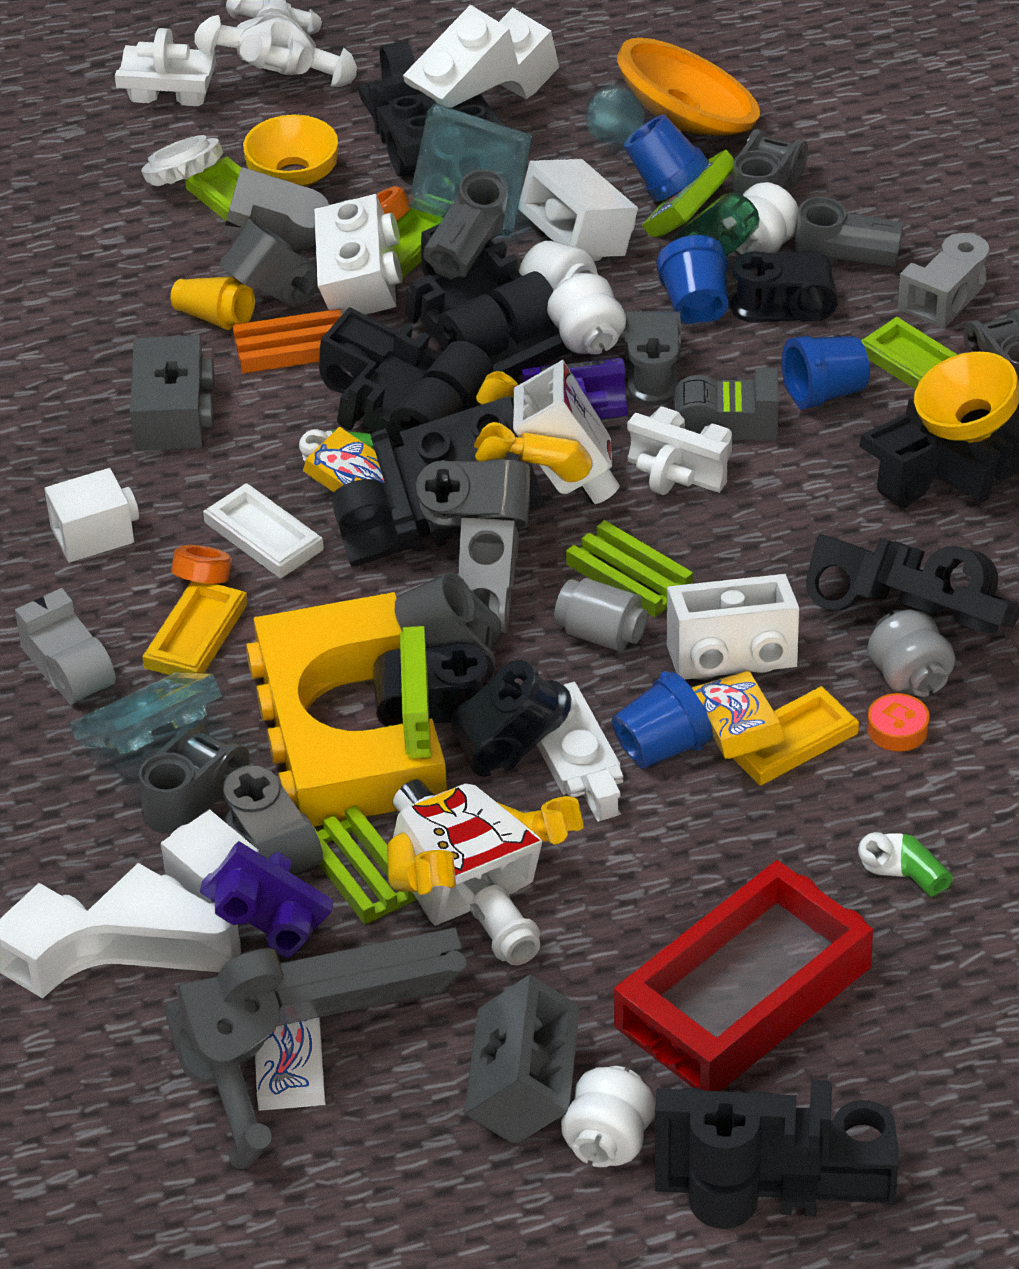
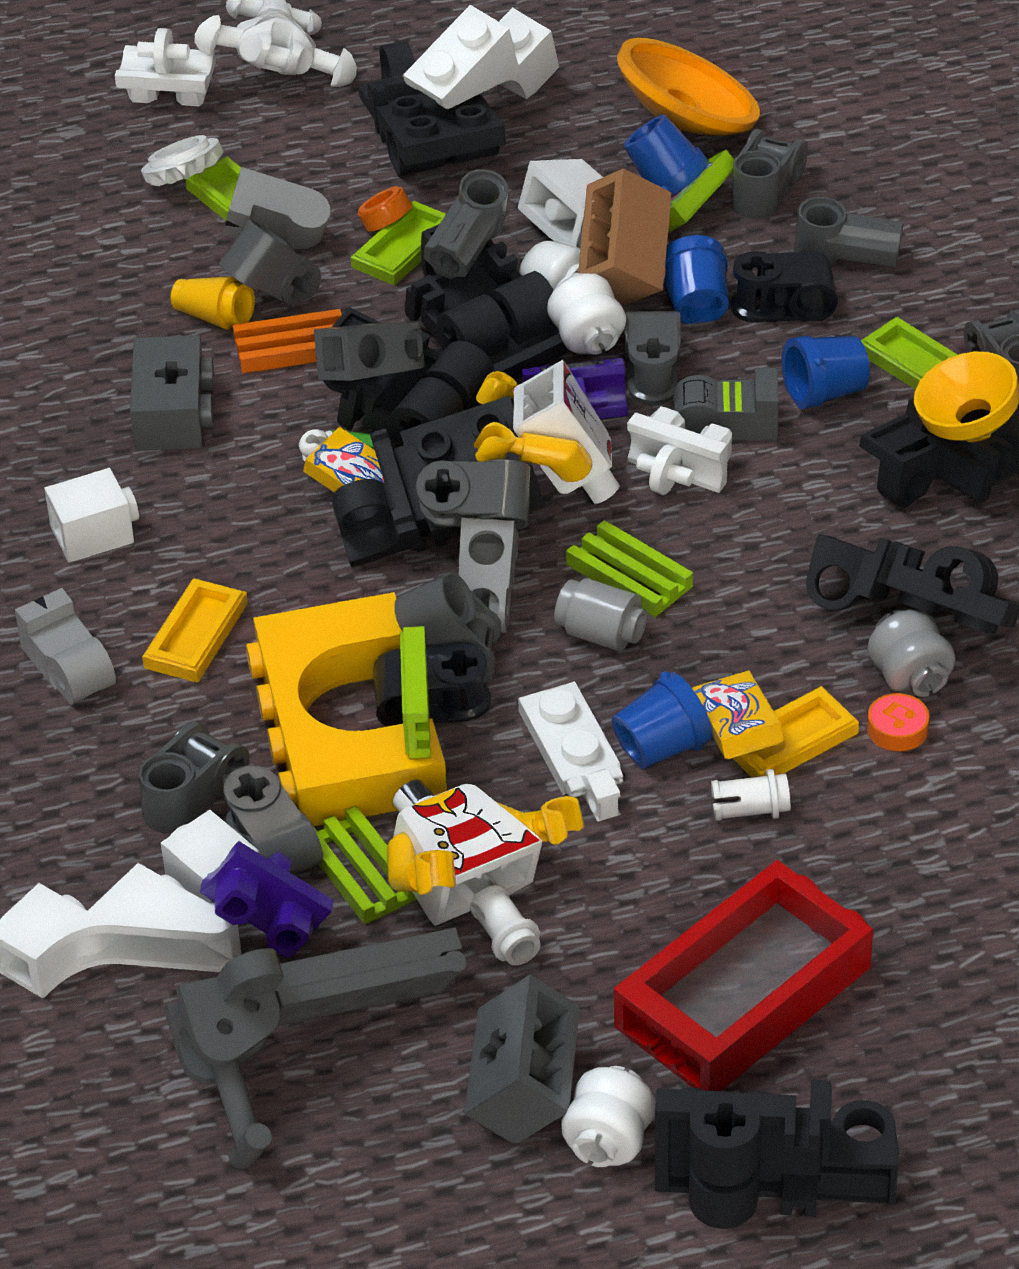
(131, 719): clear light blue plate -> none
(201, 564): orange tile -> none
(263, 530): white tile -> none
(291, 1067): white tile -> none
(292, 141): yellow piece -> none
(357, 255): white brick -> none
(368, 350): none -> dark grey leg
(459, 144): clear light blue plate -> none
(504, 719): black piece -> none
(613, 114): clear light blue piece -> none
(626, 234): none -> medium nougat brick
(710, 221): clear green beam -> none
(732, 626): white brick -> none
(755, 795): none -> white pin
(777, 218): white piece -> none
(904, 857): arm -> none
(946, 282): light grey leg -> none

